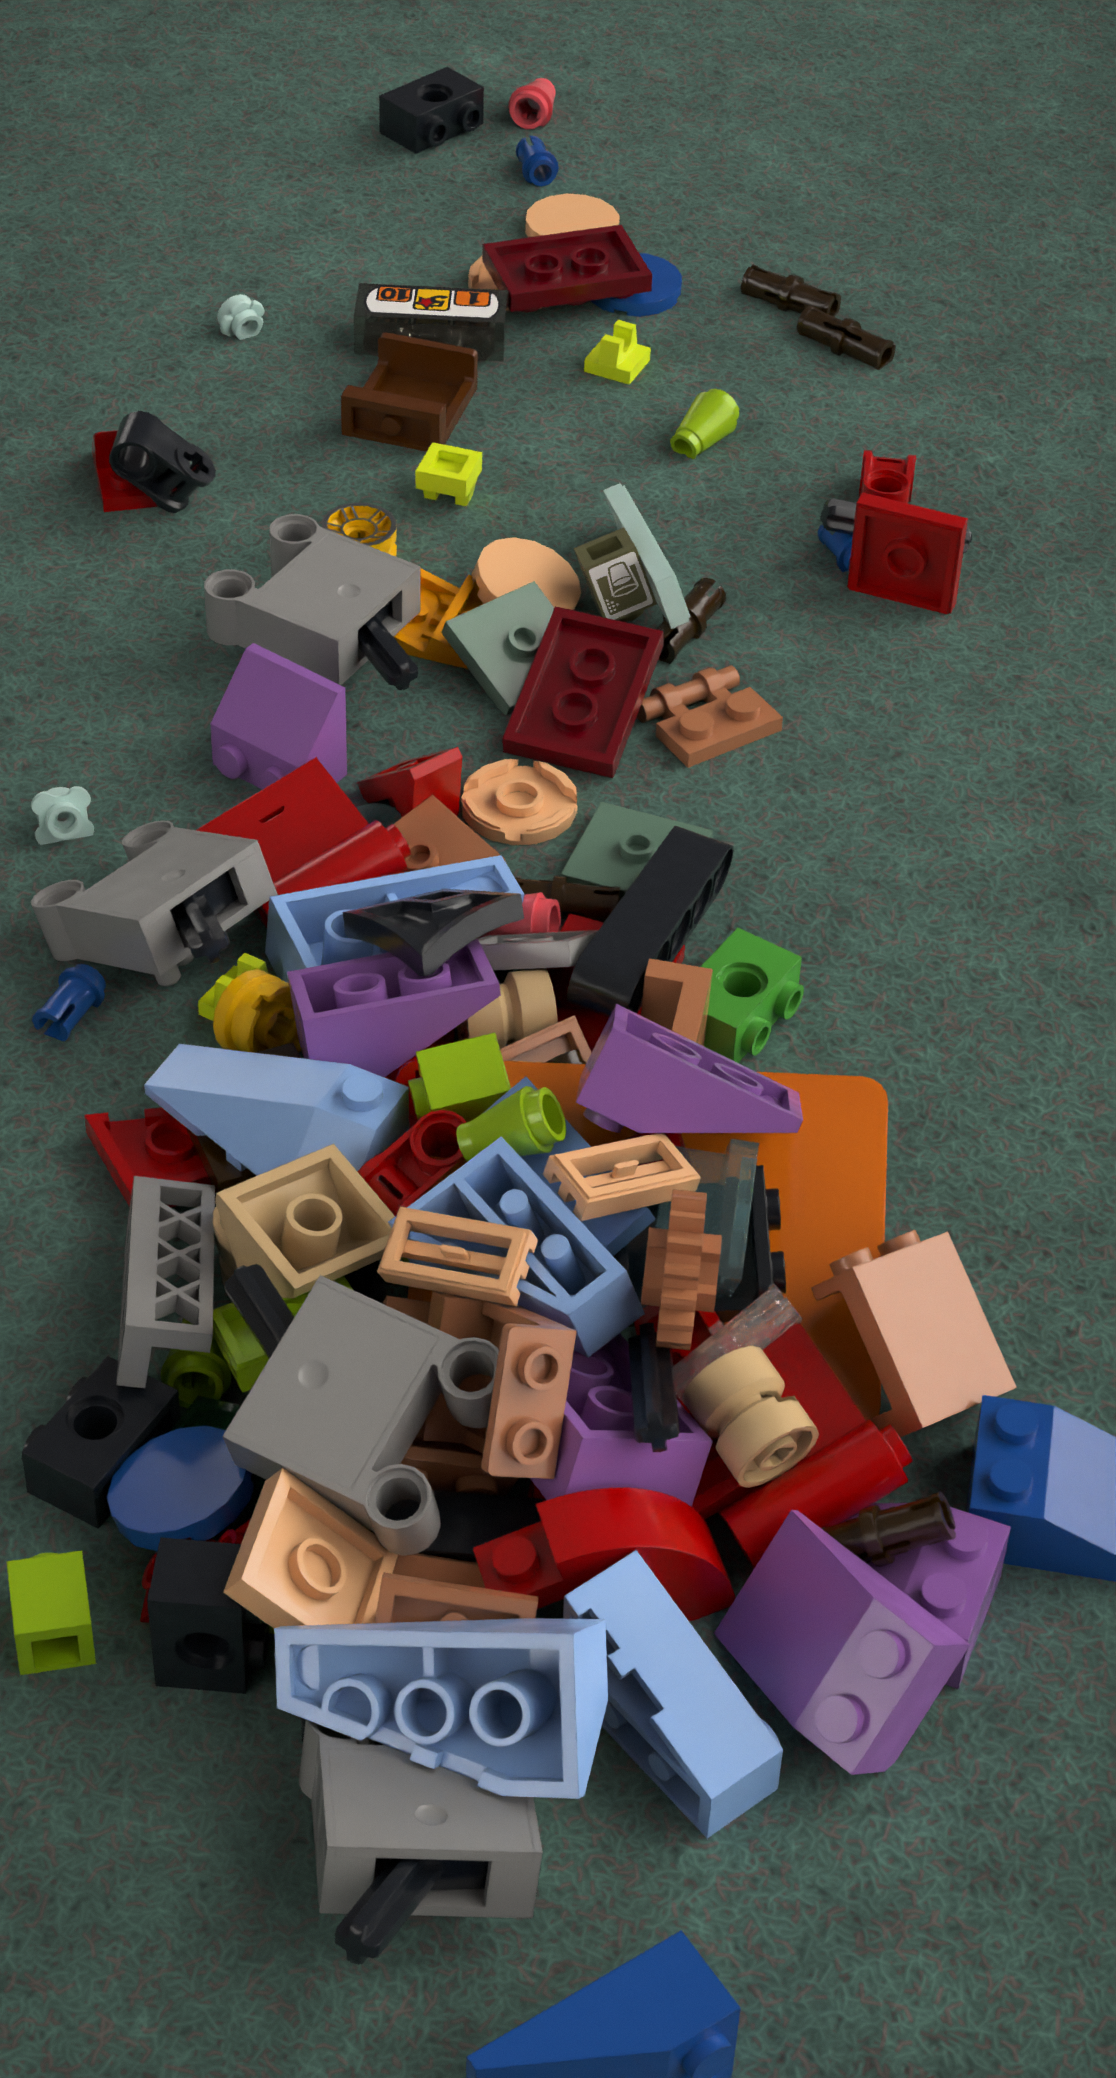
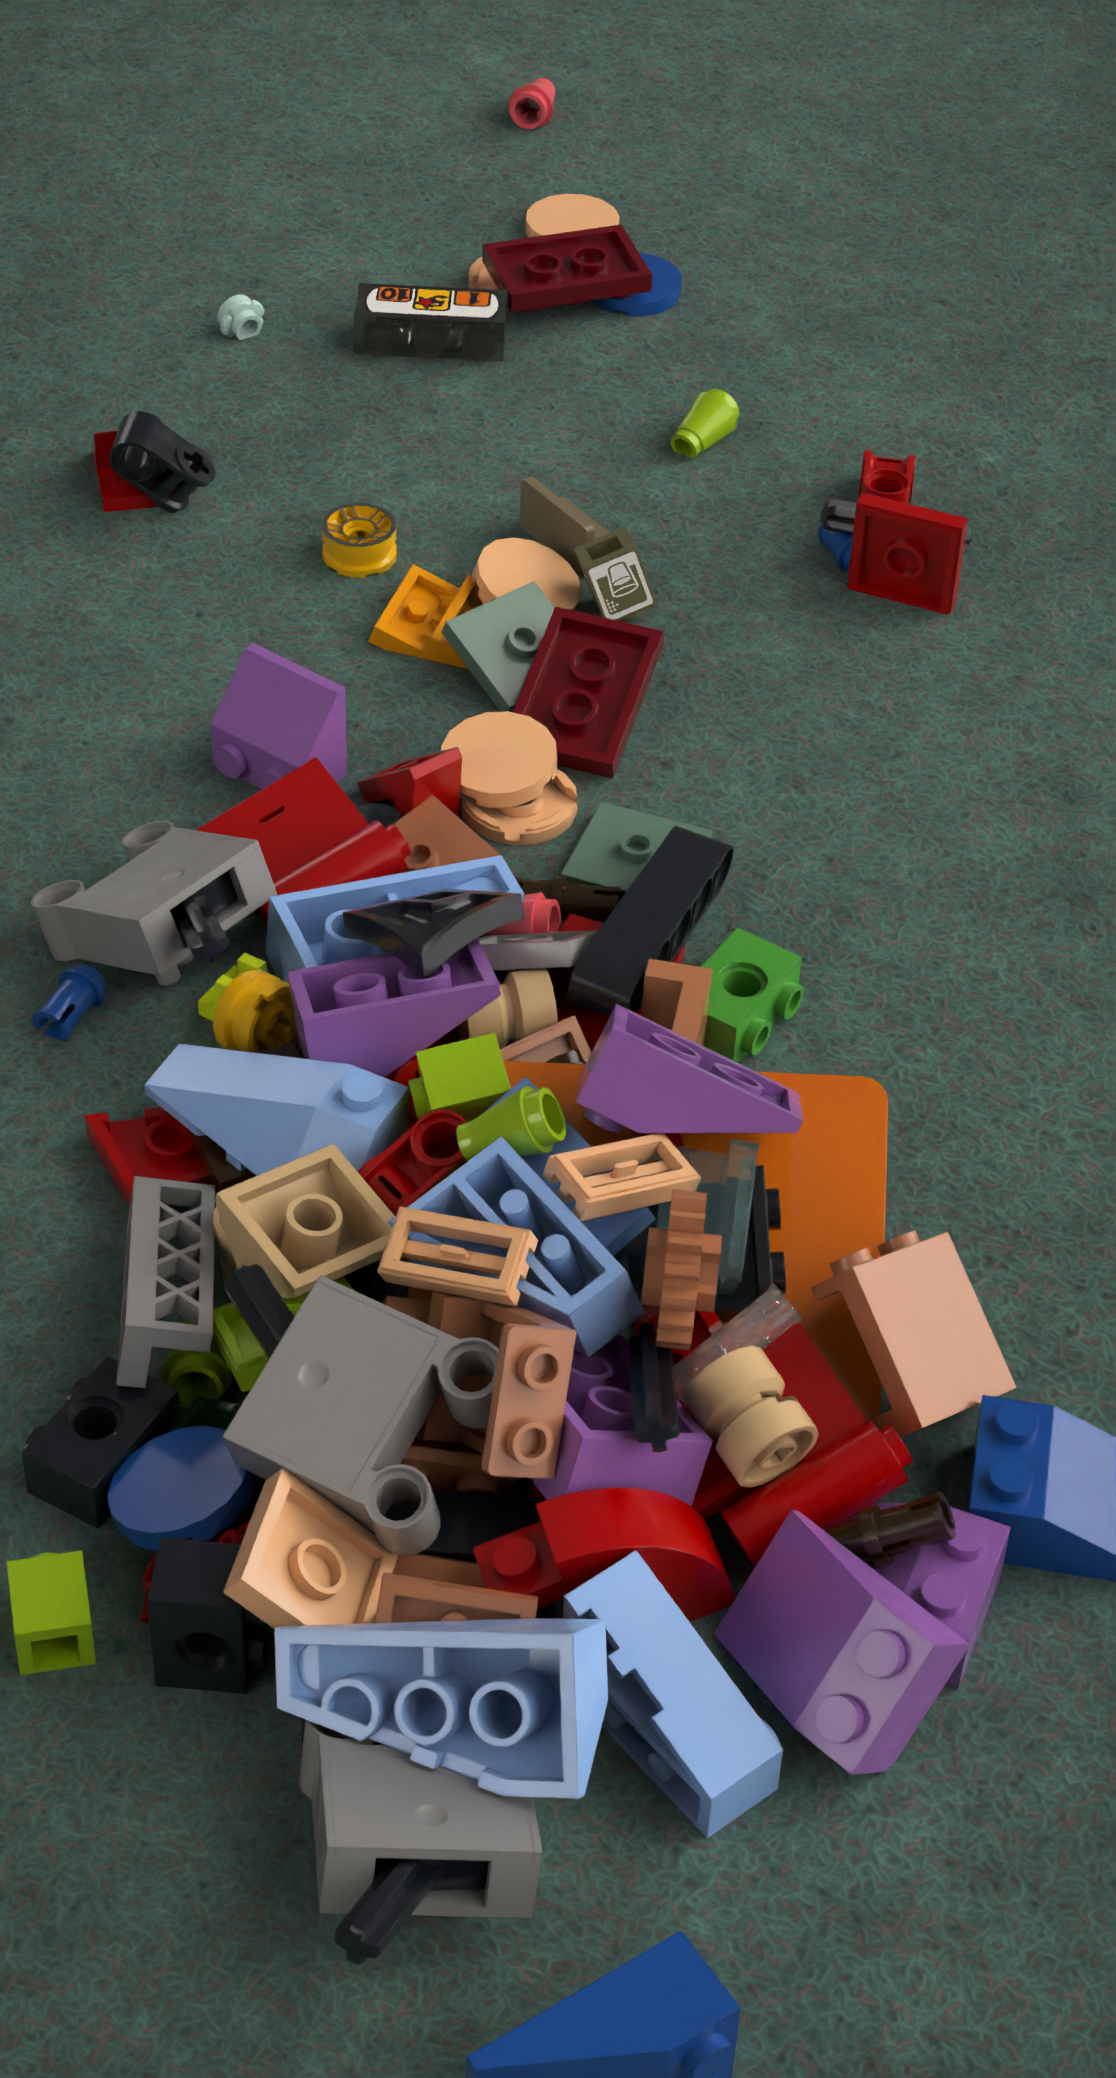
(62, 800): light aqua plate -> none
(324, 606): light grey piece -> none
(412, 393): reddish brown panel -> none
(431, 110): black brick -> none
(449, 472): neon yellow tile -> none
(503, 758): none -> light nougat tile
(537, 164): blue pin -> none
(556, 521): none -> dark tan panel
(618, 355): neon yellow tile -> none
(657, 569): light aqua tile -> none
(700, 609): dark brown pin -> none
(714, 727): nougat plate -> none
(787, 292): dark brown pin -> none
(845, 337): dark brown pin -> none

